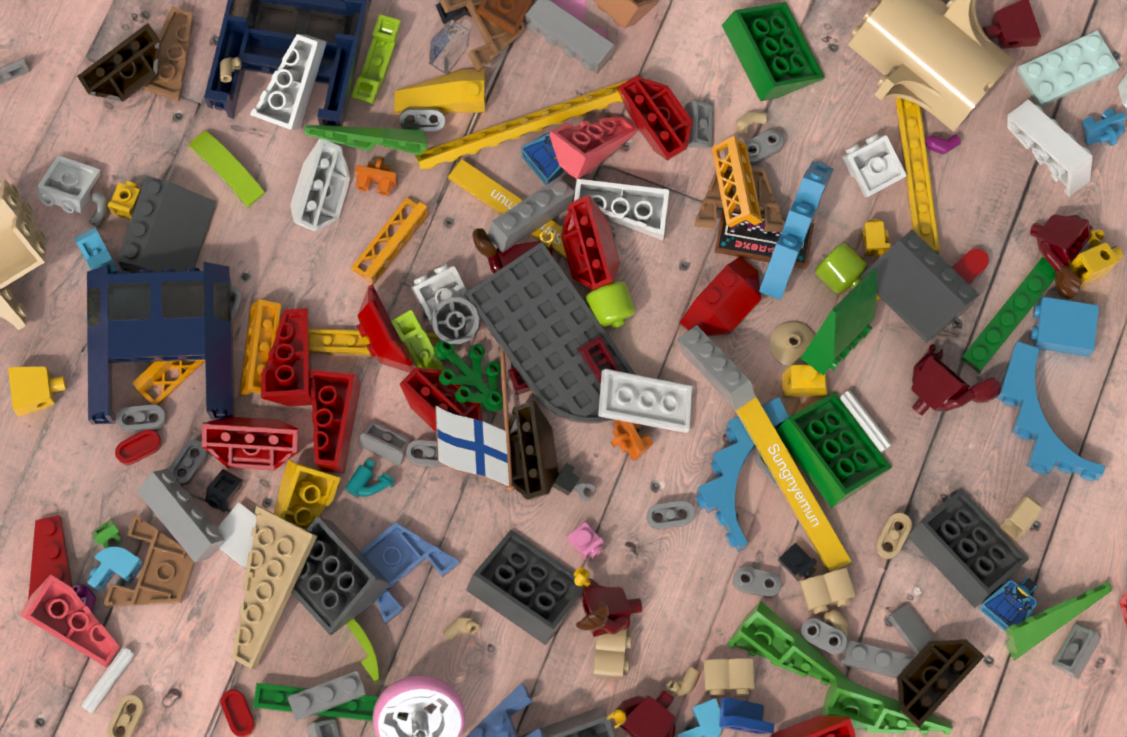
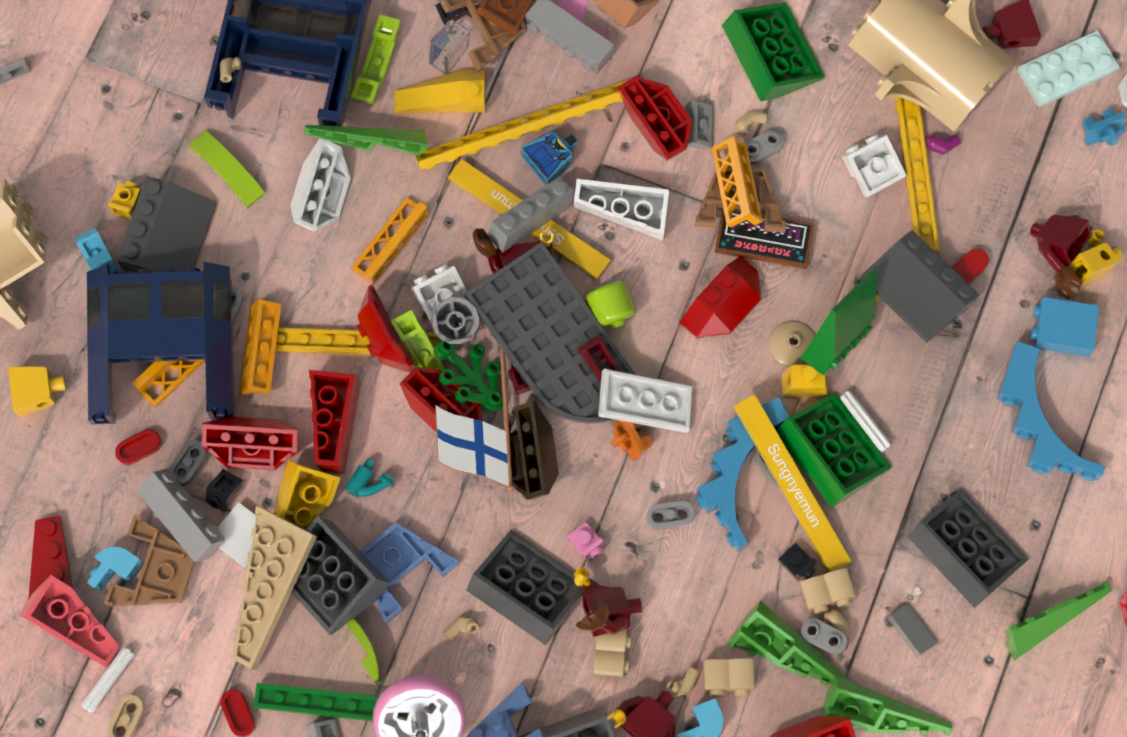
(67, 184): white plate -> none
(86, 595): magenta arm -> none
(102, 208): light grey arm -> none
(105, 532): bright green tile -> none
(125, 67): dark brown wedge -> none
(142, 417): light grey plate -> none
(175, 44): medium nougat wing -> none
(289, 361): red wedge -> none
(292, 84): white wedge -> none
(326, 695): light grey plate -> none
(377, 173): orange hips -> none
(384, 442): light grey slope -> none
(422, 118): flat silver plate -> none
(429, 455): light grey plate -> none
(568, 481): pearl dark grey piece -> none
(587, 145): coral wedge -> none
(589, 244): red wedge -> none
(716, 367): light grey brick -> none
(744, 716): blue panel -> none
(756, 585): light grey plate -> none
(795, 229): dark azure arch -> none
(841, 269): lime head -> none
(875, 238): yellow brick -> none
(876, 659): light grey plate -> none
(893, 536): tan plate -> none
(934, 677): dark brown wedge -> none
(943, 388): dark red torso -> none
(1009, 316): green plate -> none
(1010, 603): torso -> none
(1021, 518): tan brick -> none
(1051, 146): white wedge -> none
(1076, 650): light grey slope -> none

